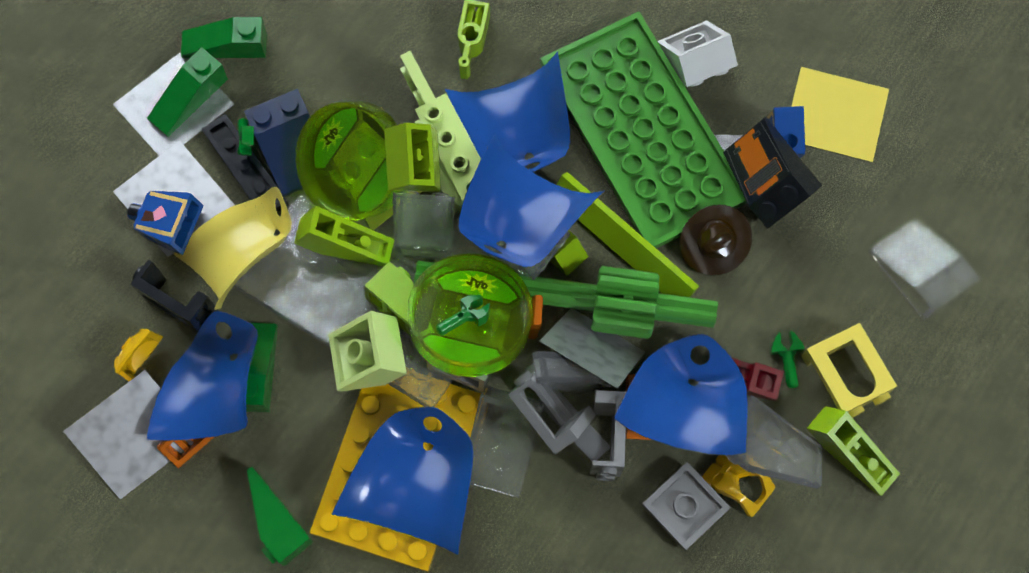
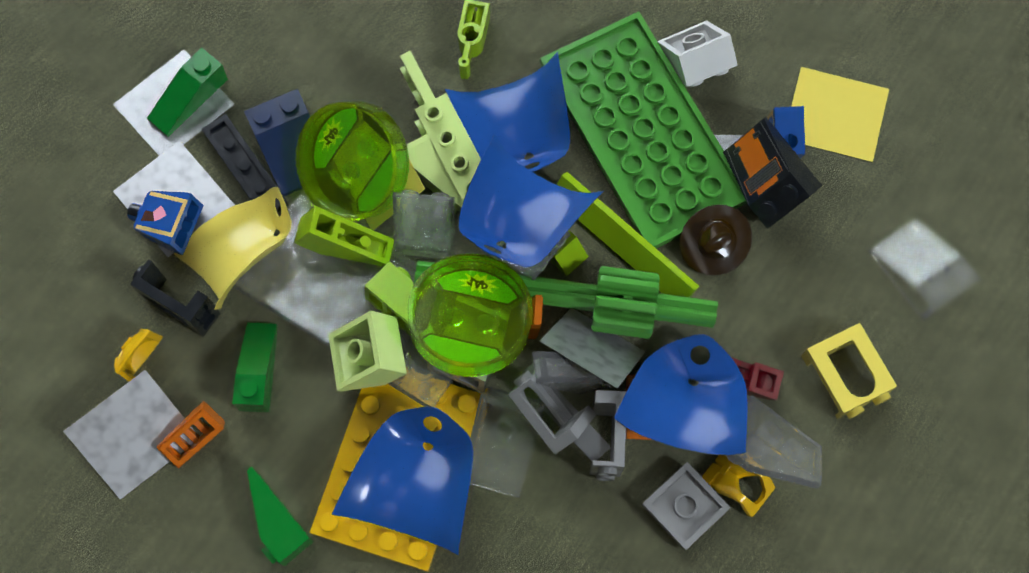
(204, 387): blue piece -> none
(227, 38): green slope -> none
(246, 137): green bar -> none
(412, 157): lime slope -> none
(467, 313): green bar -> none
(788, 357): green bar -> none
(853, 448): lime slope -> none

